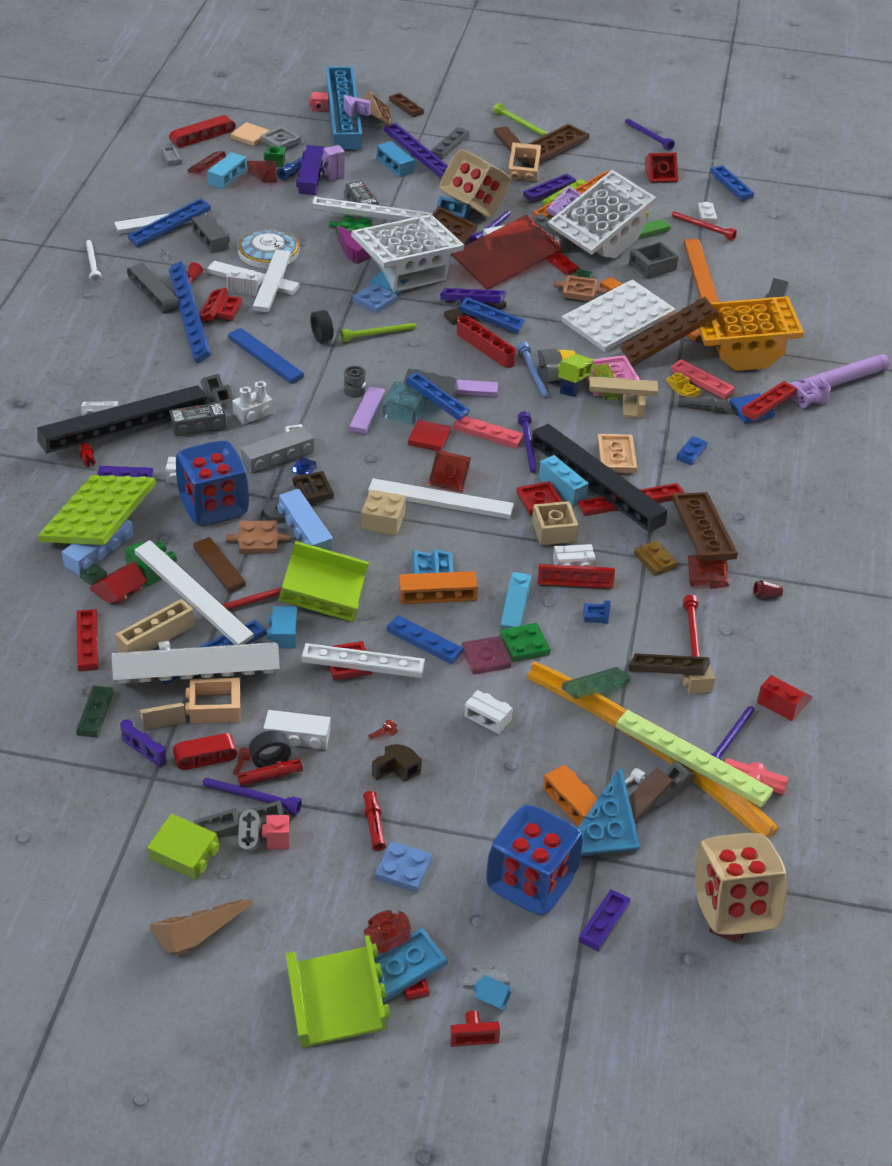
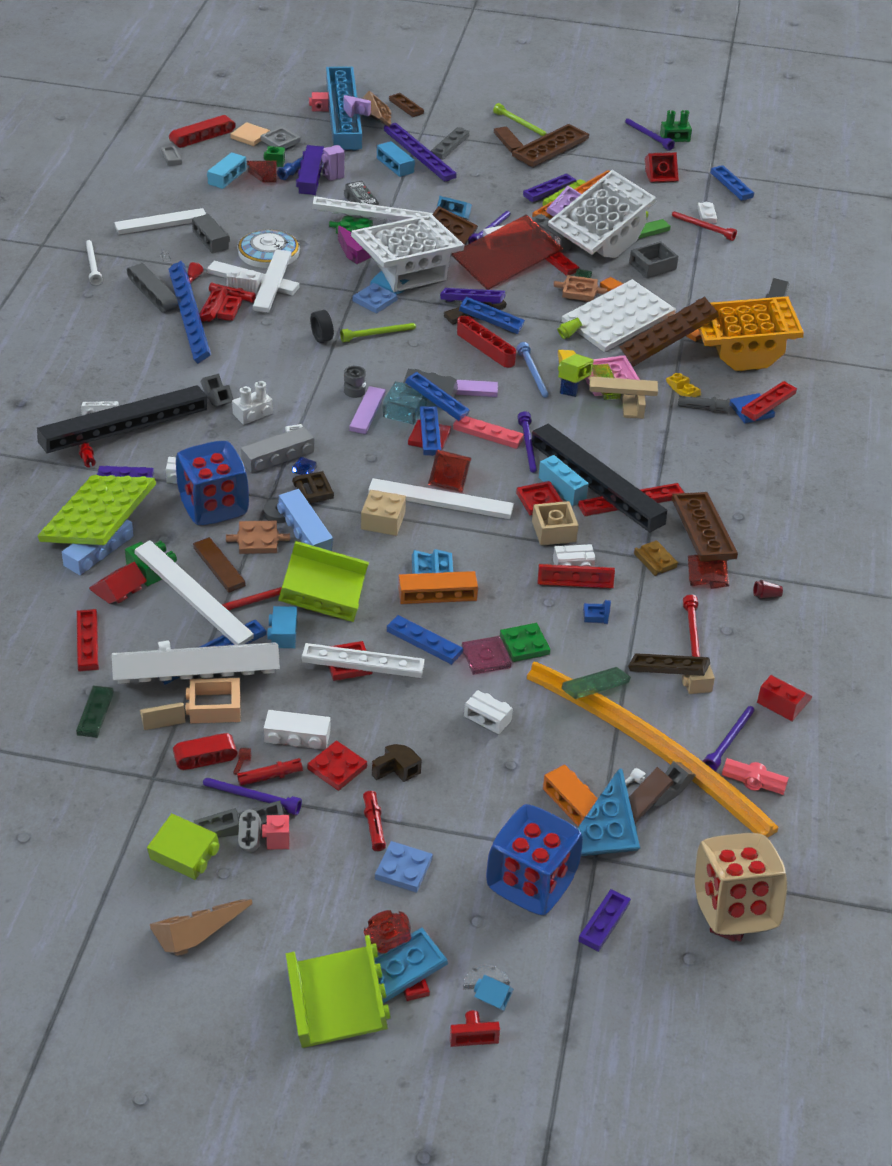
(93, 574): clear green plate -> none
(142, 743): dark purple plate -> none
(156, 628): tan brick -> none
(168, 222): blue tile -> none
(198, 419): dark grey brick -> none
(207, 162): clear red slope -> none
(245, 295): none -> red pin
(266, 355): blue tile -> none
(266, 740): black tyre -> none
(337, 765): none -> red plate
(388, 726): clear red hand -> none
(430, 430): none -> blue plate
(475, 182): tan piece -> none
(516, 600): medium azure slope -> none
(524, 151): light nougat window -> none
(550, 360): dark grey brick -> none
(568, 328): none -> lime cone
(617, 452): light nougat plate -> none
(676, 130): none -> green brick
(692, 450): blue plate -> none
(694, 758): yellowish green plate -> none
(700, 270): orange tile -> none
(703, 379): coral plate -> none
(818, 387): lavender piece -> none

